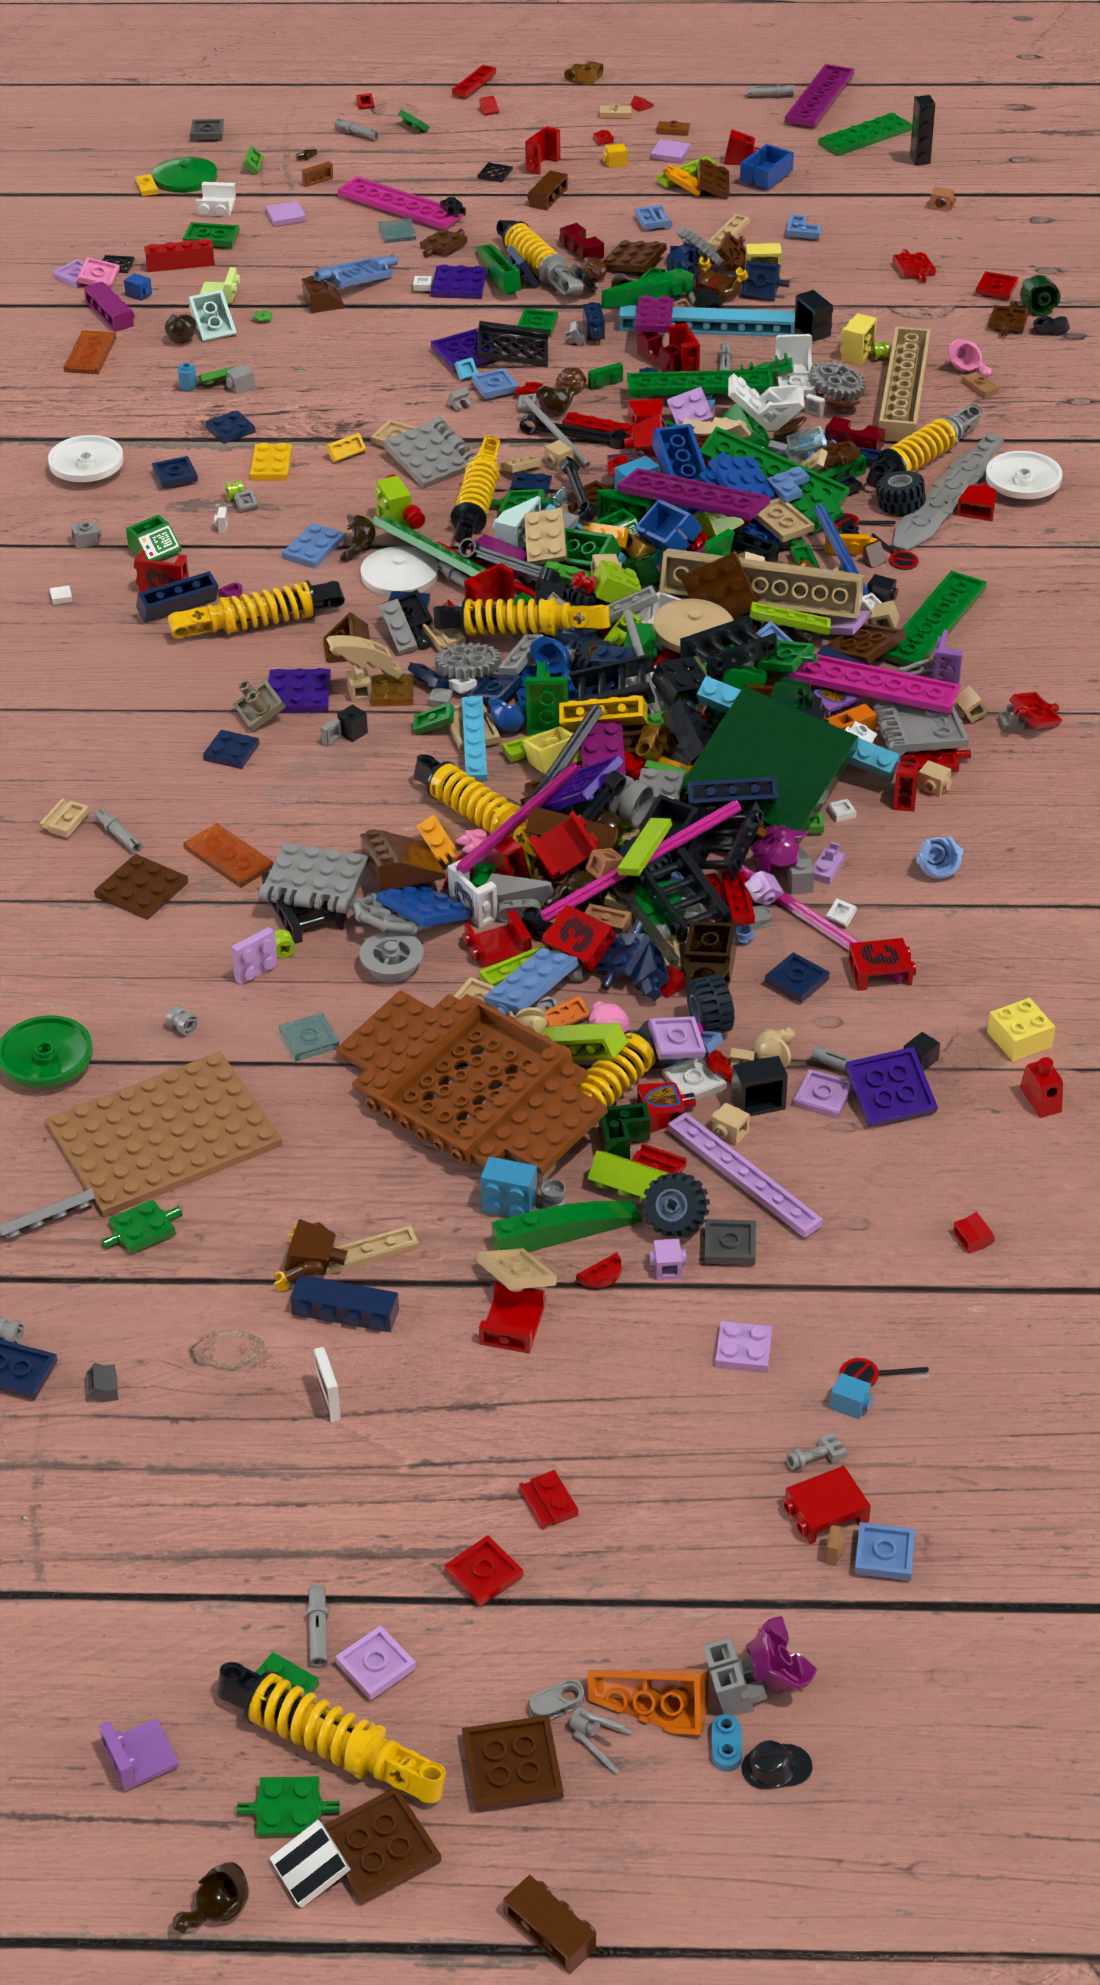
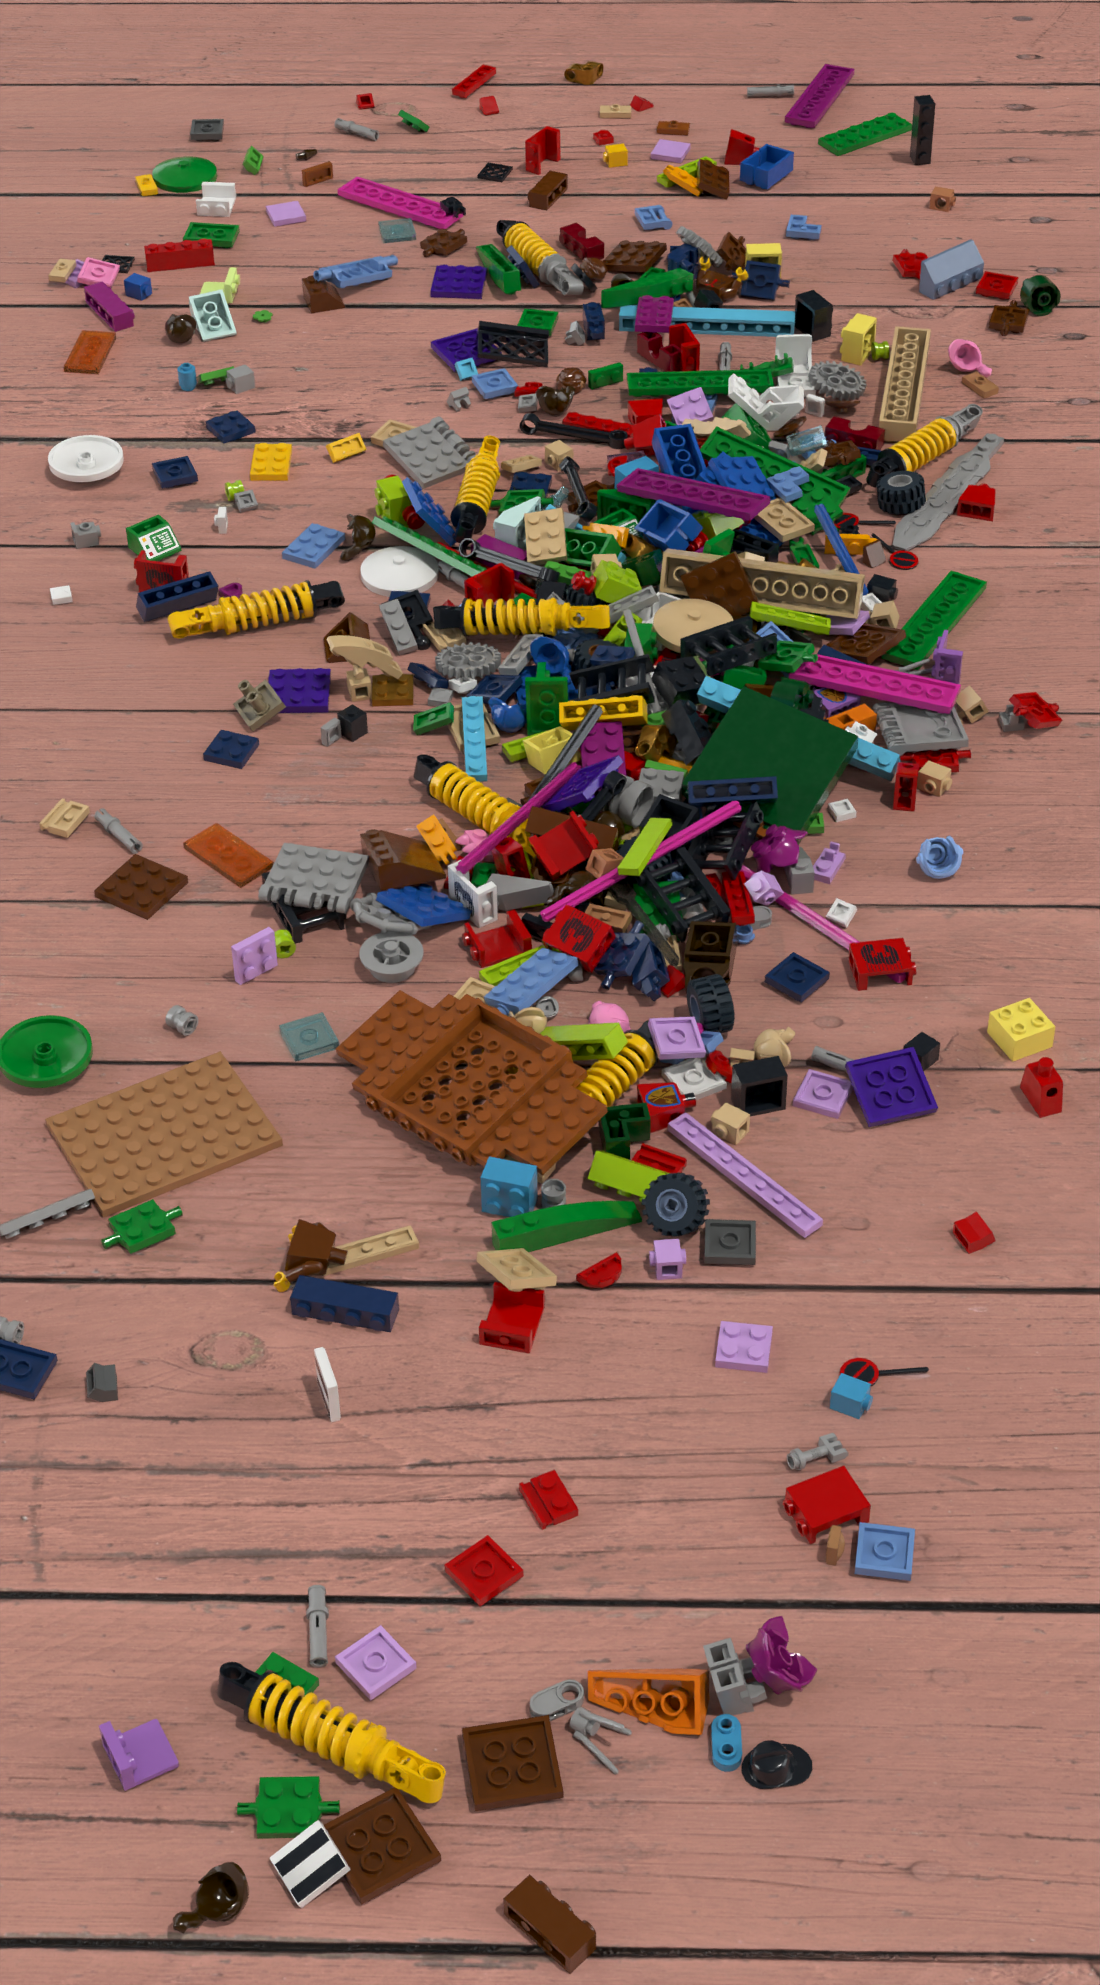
(62, 270): none -> tan plate
(422, 283): white plate -> none
(430, 512): none -> blue plate
(519, 905): light grey piece -> none
(553, 428): light grey piece -> none
(567, 1013): orange plate -> none
(733, 225): tan tile -> none
(950, 270): none -> sand blue slope
(1024, 474): white dish -> none
(1047, 324): black piece -> none

